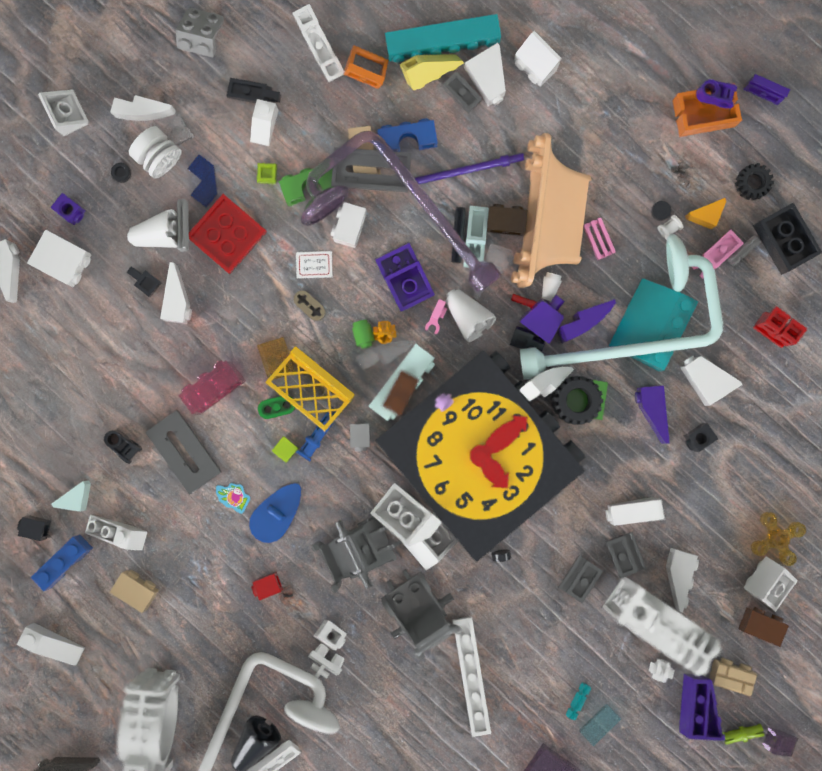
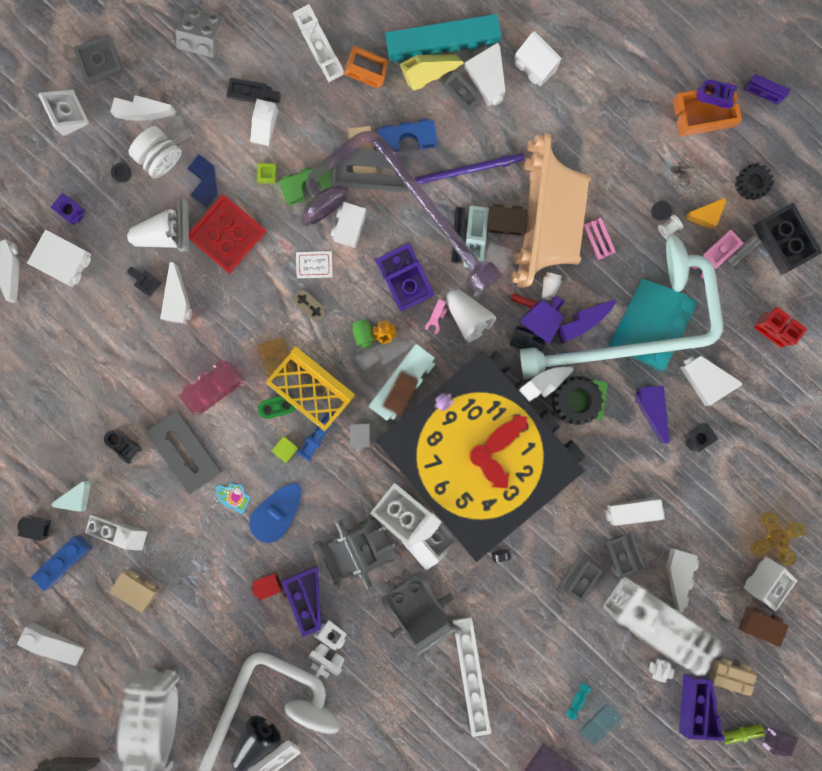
(98, 59): none -> dark grey plate
(303, 597): none -> dark purple wedge

